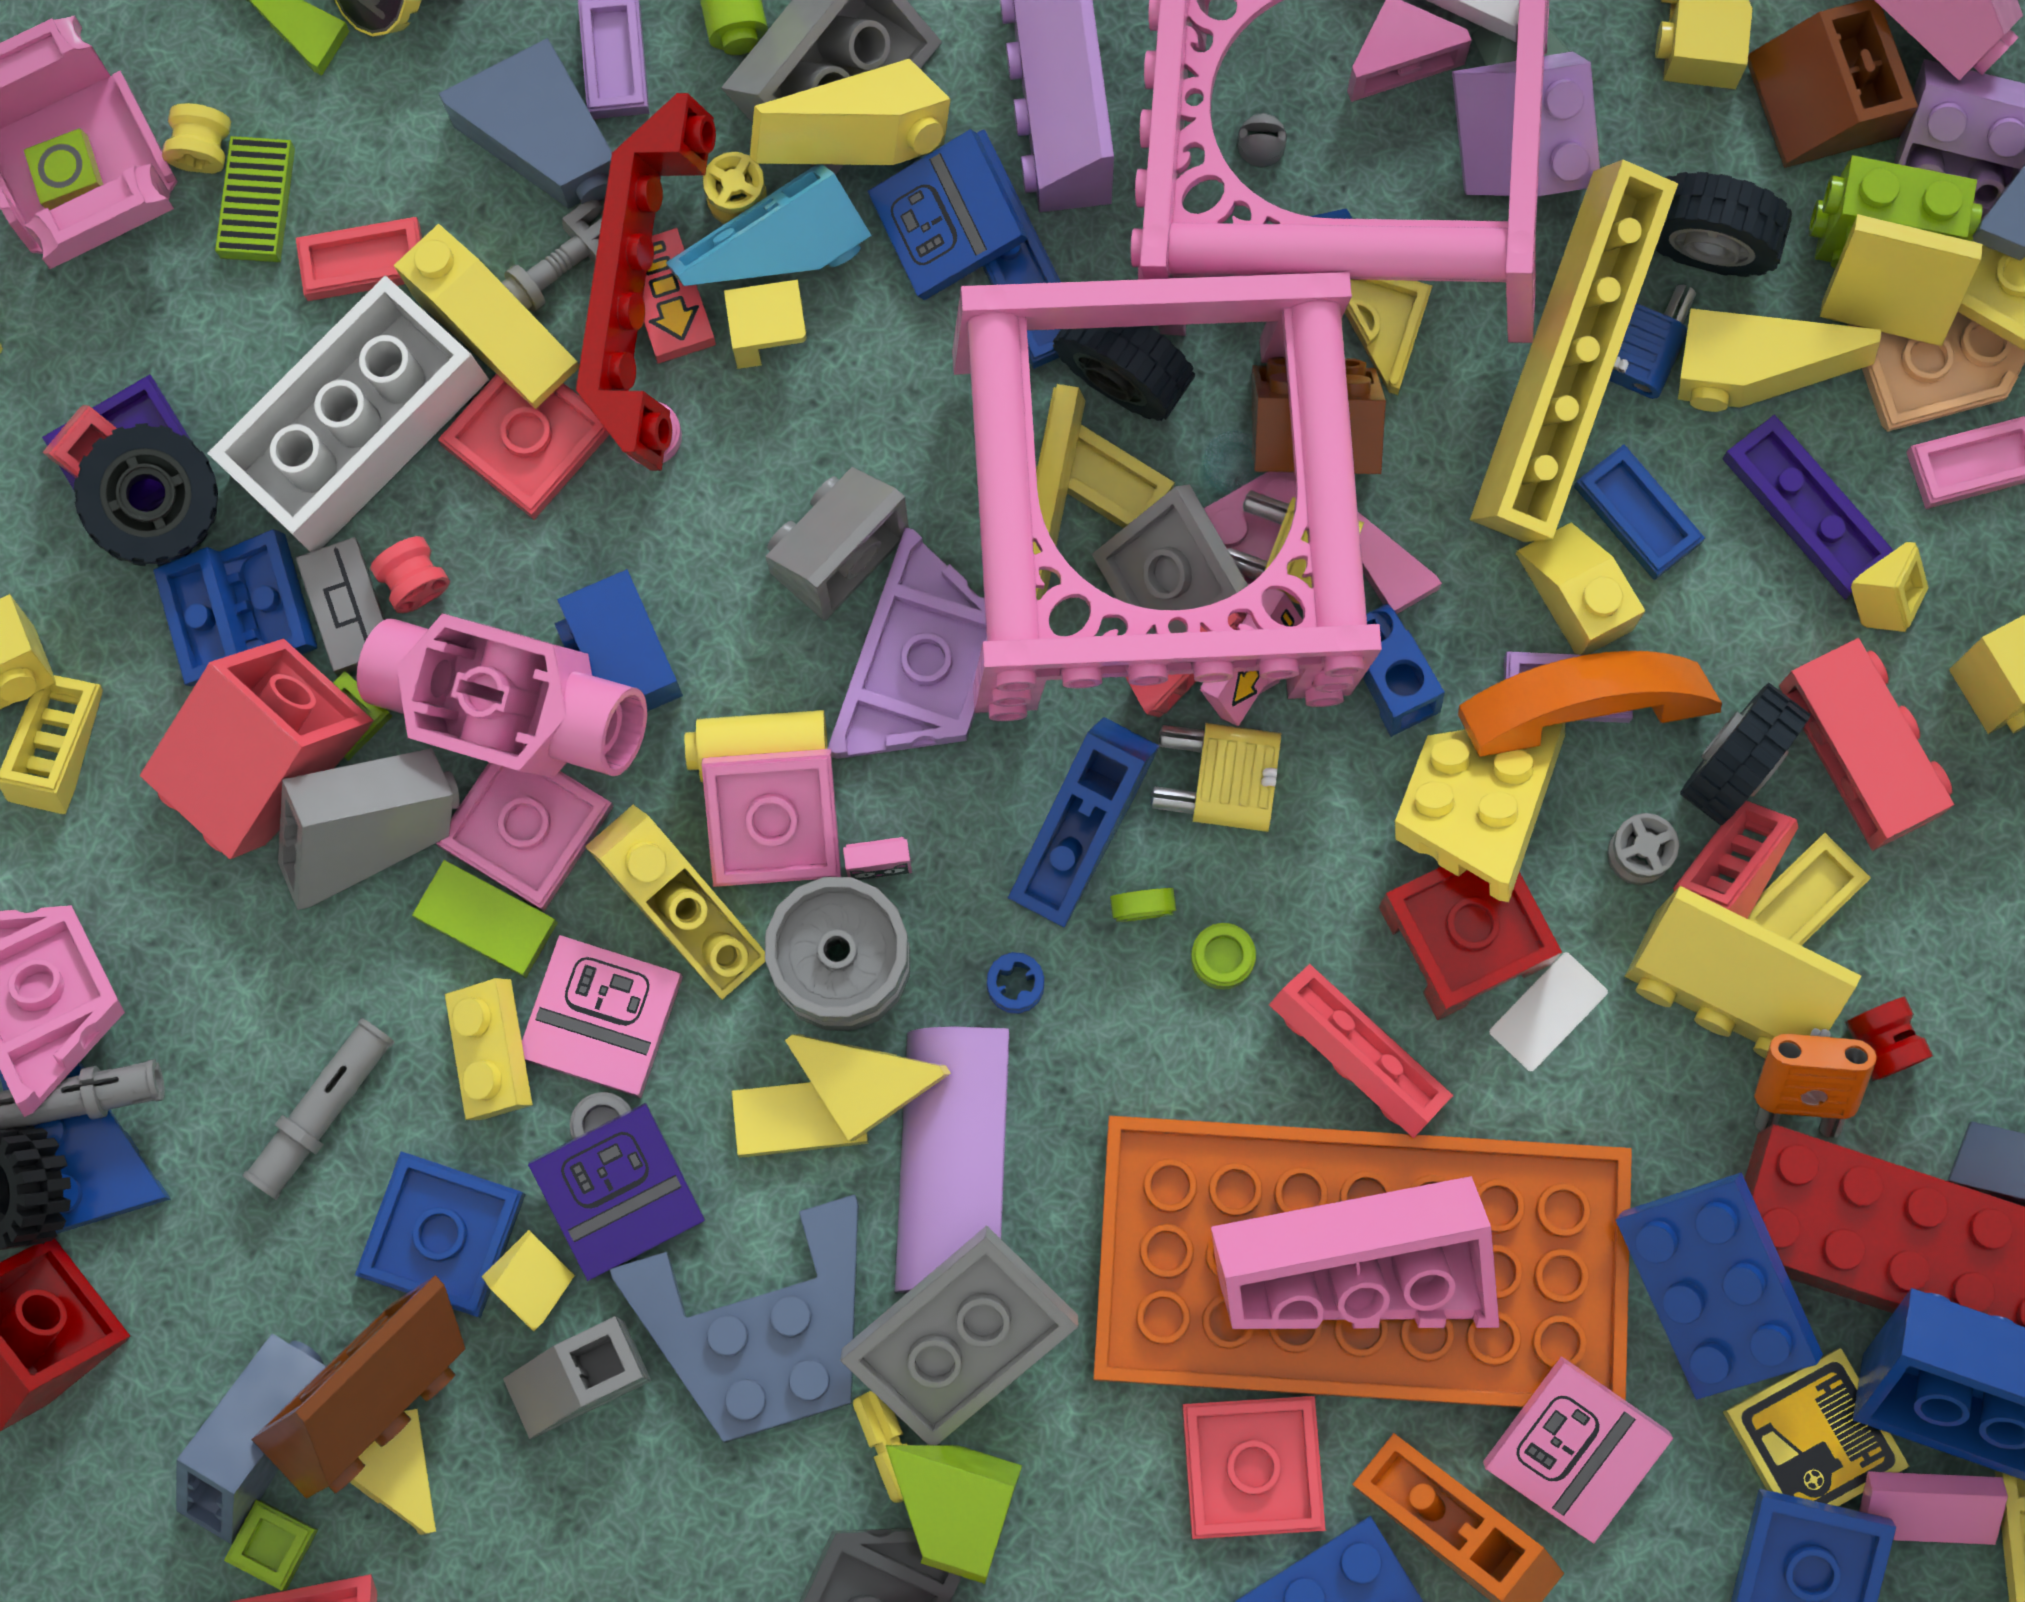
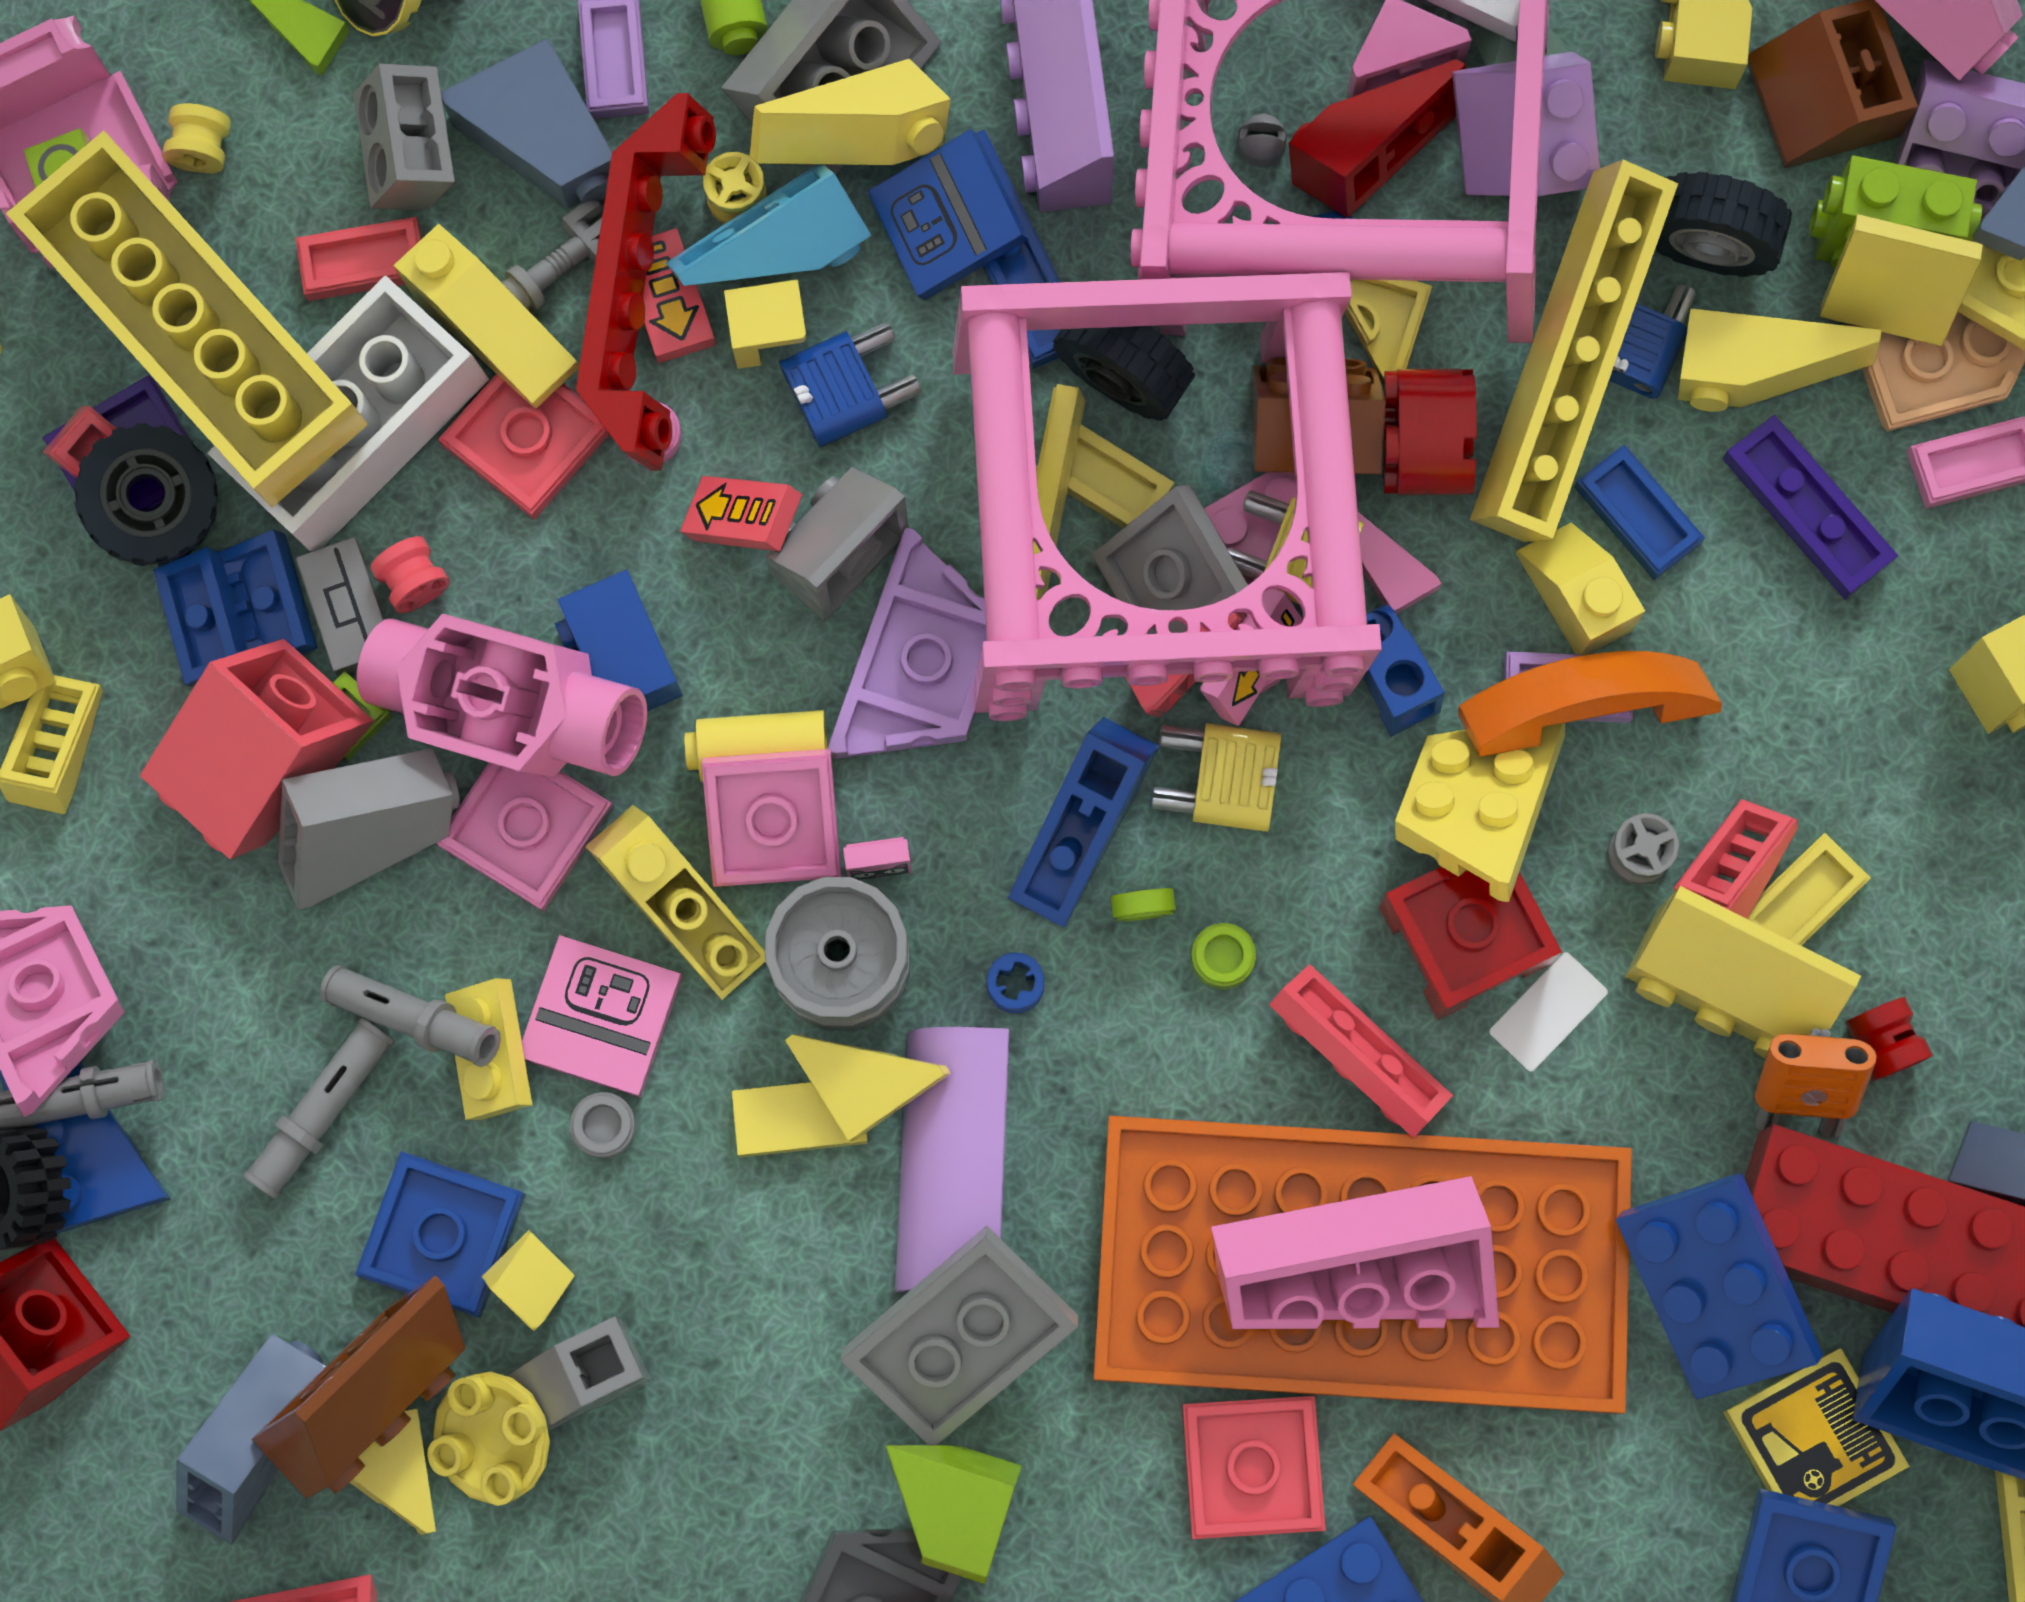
(187, 319): none -> light yellow brick
(255, 199): lime tile -> none
(271, 1545): lime tile -> none
(403, 137): none -> light grey brick
(430, 1023): none -> light grey pin
(484, 919): lime tile -> none
(489, 1438): none -> light yellow dish
(616, 1191): dark purple tile -> none
(741, 513): none -> coral tile
(768, 1354): sand blue wing -> none
(836, 387): none -> blue piece
(880, 1429): light yellow piece -> none
(1370, 137): none -> red slope
(1430, 432): none -> red brick
(1577, 1450): bright pink tile -> none
(1745, 754): black wheel -> none
(1868, 743): coral brick -> none
(1891, 590): light yellow slope -> none
(1937, 1506): bright pink tile -> none

